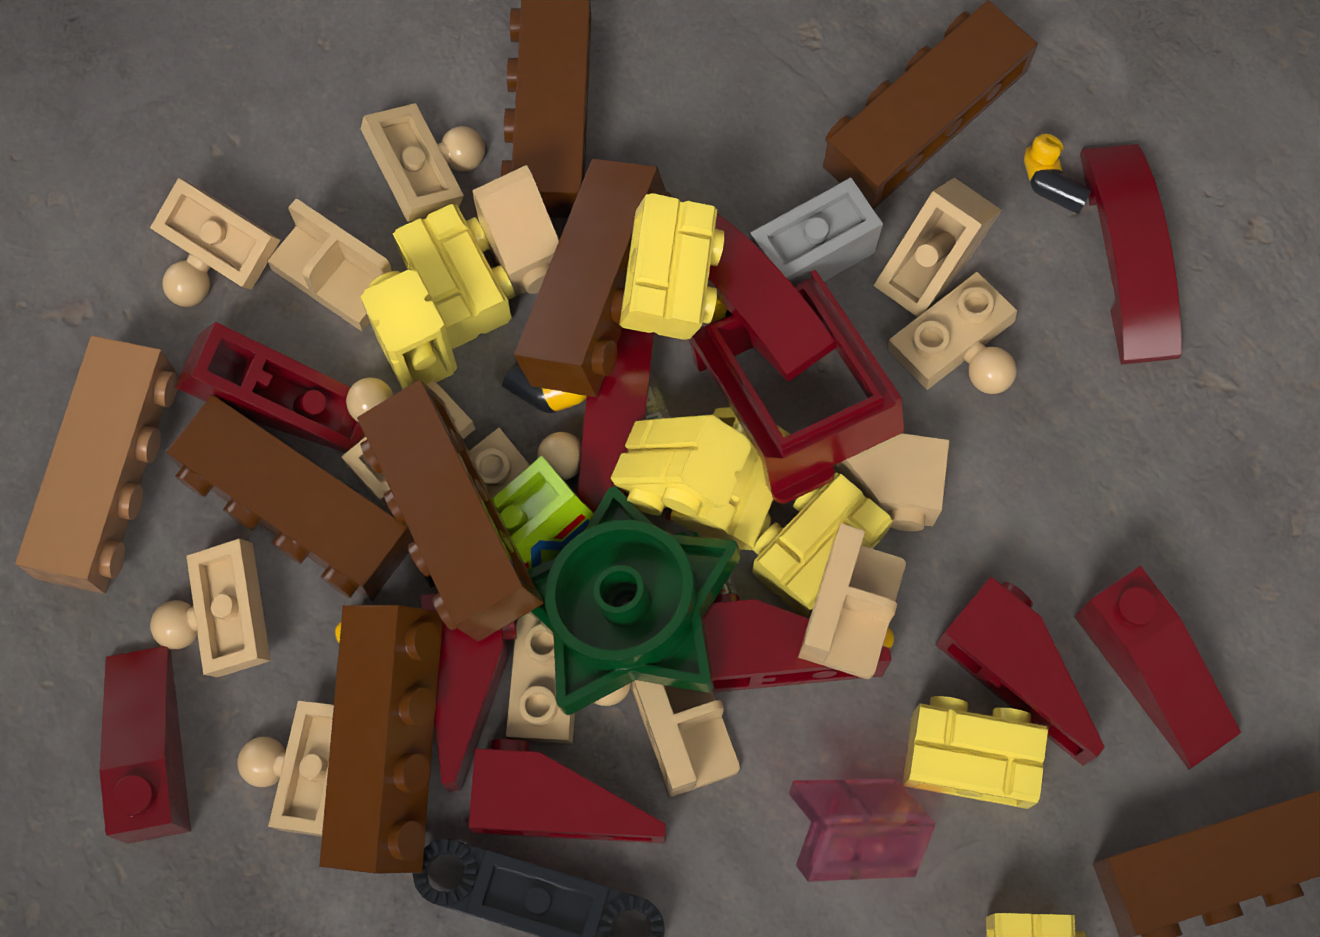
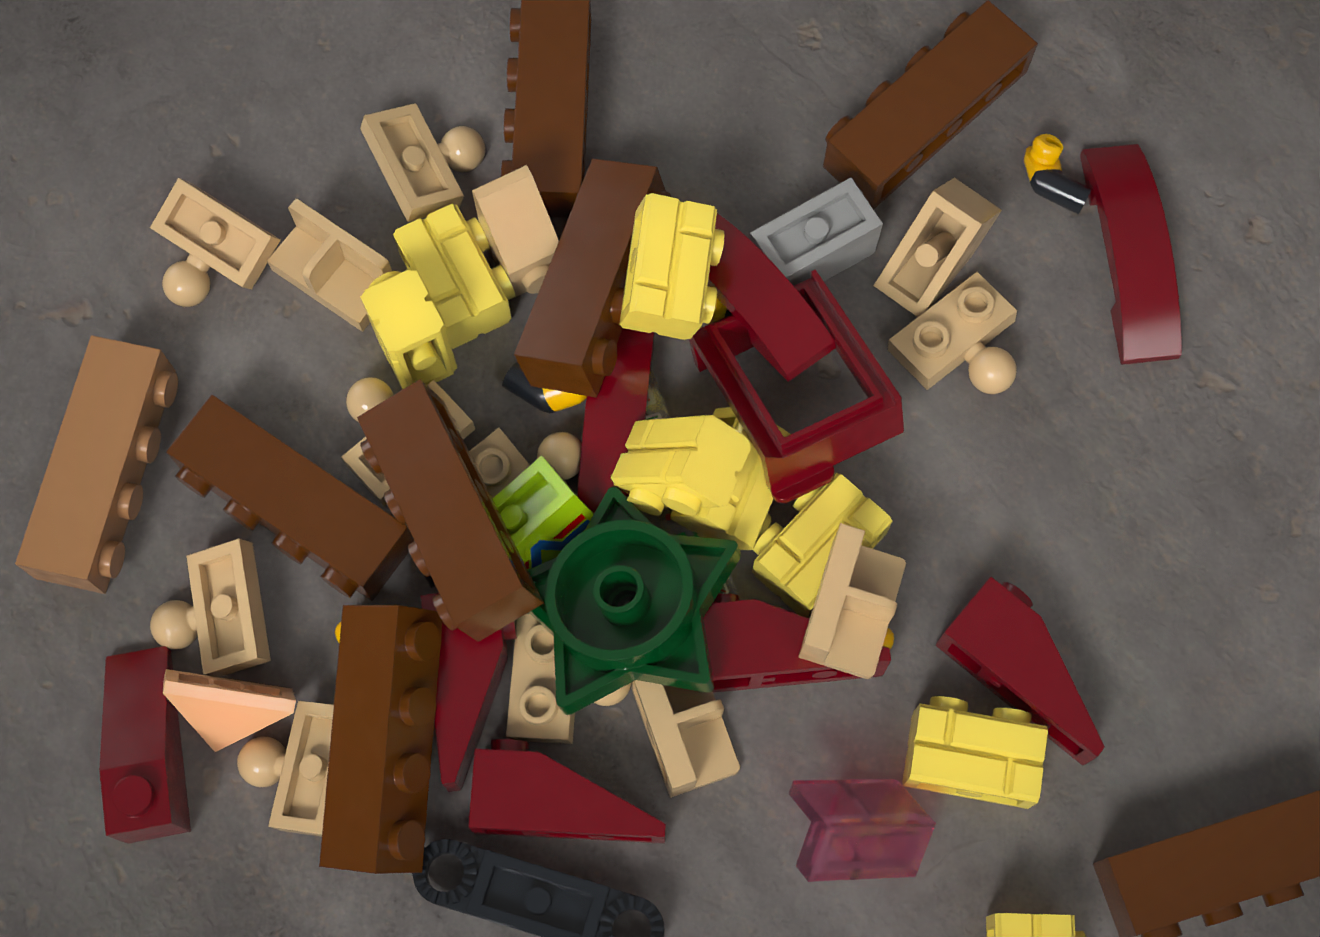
(226, 708): none -> light nougat slope
(269, 388): dark red slope -> none
(902, 478): tan slope -> none
(1159, 665): dark red slope -> none

